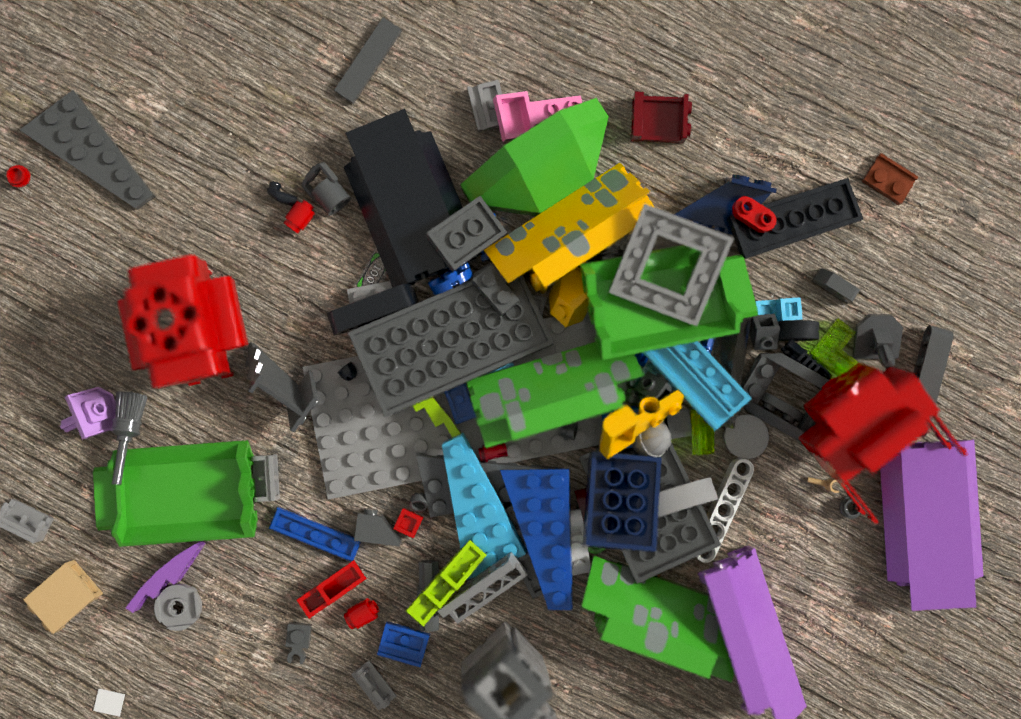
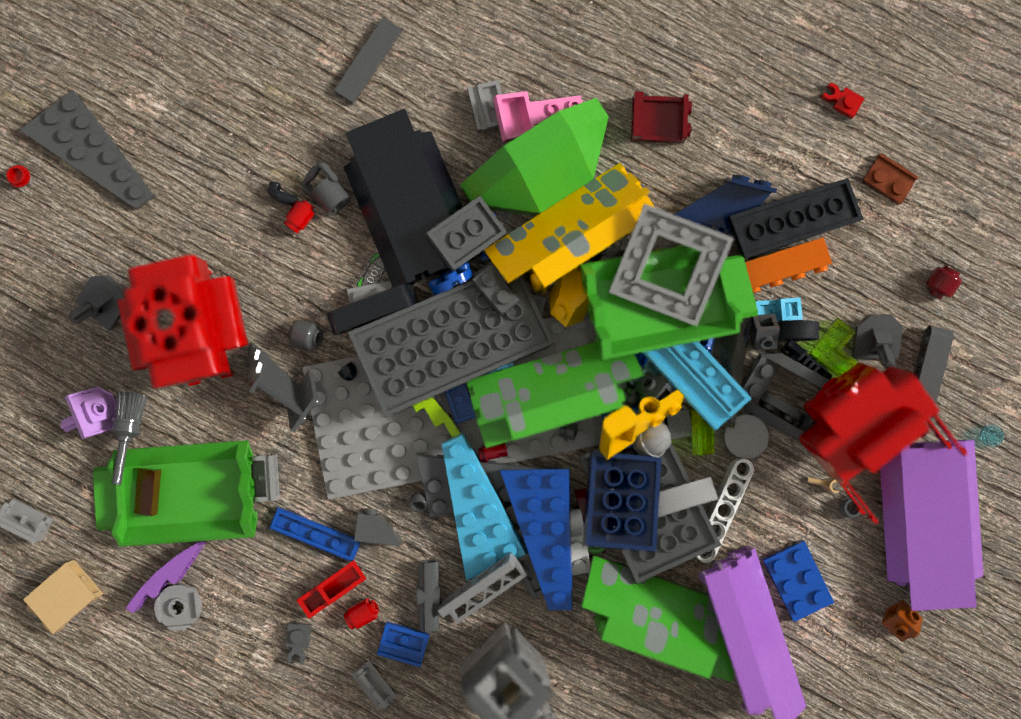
(99, 301): none -> dark grey piece
(109, 702): white sticker -> none
(147, 491): none -> reddish brown slope
(305, 335): none -> dark grey head
(408, 523): red plate -> none
(446, 583): lime slope -> none
(754, 217): red plate -> none
(788, 263): none -> orange wedge
(798, 580): none -> blue plate
(835, 285): dark grey piece -> none
(846, 102): none -> red plate
(902, 621): none -> dark orange brick
(944, 282): none -> dark red head
(992, 435): none -> clear light blue plate

